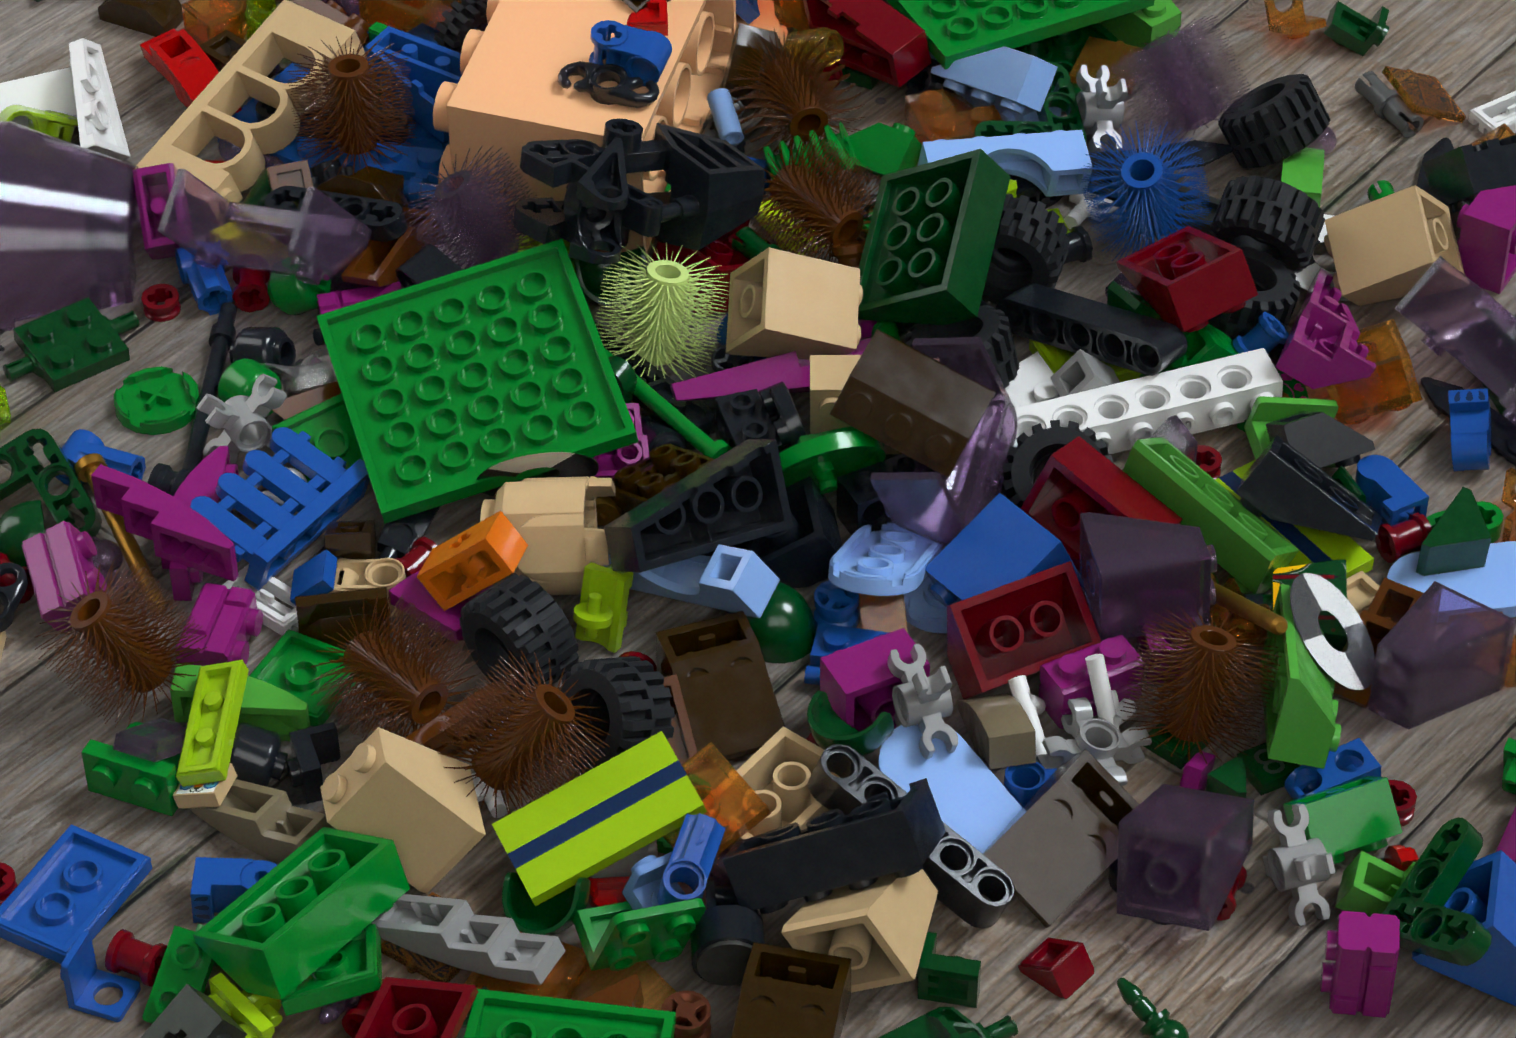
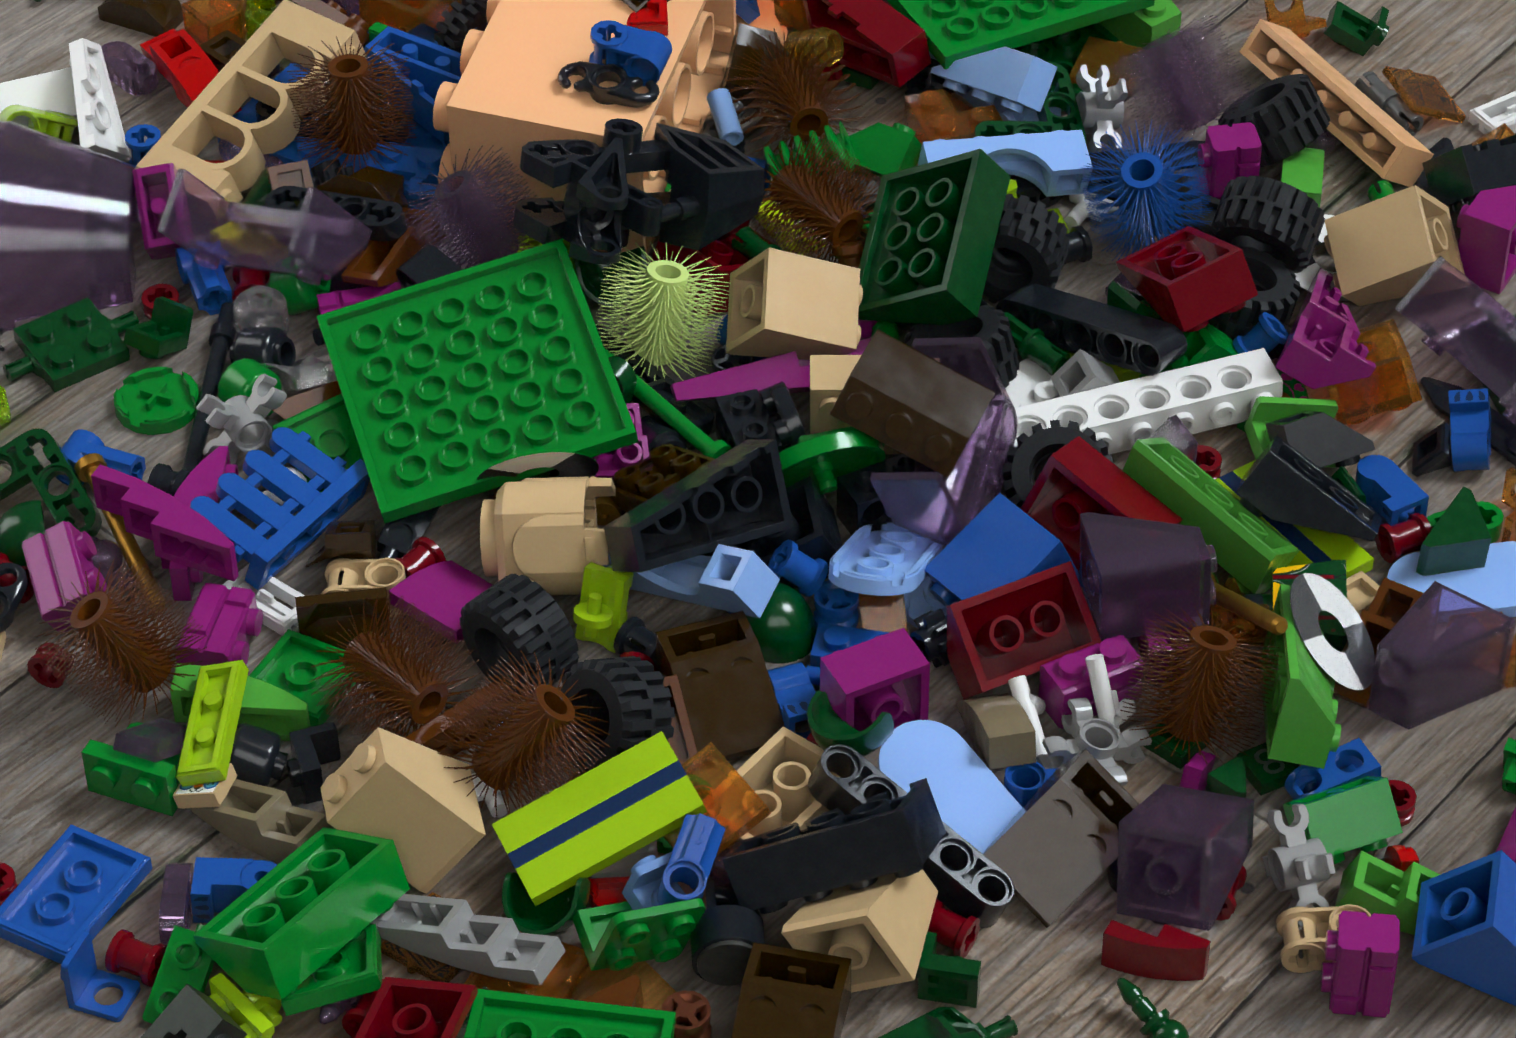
(40, 672): none -> dark red bush
(130, 68): none -> clear purple beam
(135, 141): none -> blue bush
(164, 333): none -> dark green bracket
(175, 899): none -> clear purple beam
(260, 308): none -> clear head
(314, 576): blue tile -> none
(472, 560): orange brick -> none
(642, 638): none -> black bush
(793, 693): none -> blue leg
(798, 568): none -> blue bush
(923, 700): light grey pin -> none
(932, 637): none -> black gear
(954, 930): none -> dark red bush
(1036, 347): none -> dark green axle
(1058, 966): dark red slope -> none
(1169, 956): none -> dark red slope
(1228, 155): none -> magenta brick
(1311, 937): none -> tan piece
(1353, 116): none -> light nougat brick
(1432, 451): none -> black slope
(1447, 860): dark green beam -> none

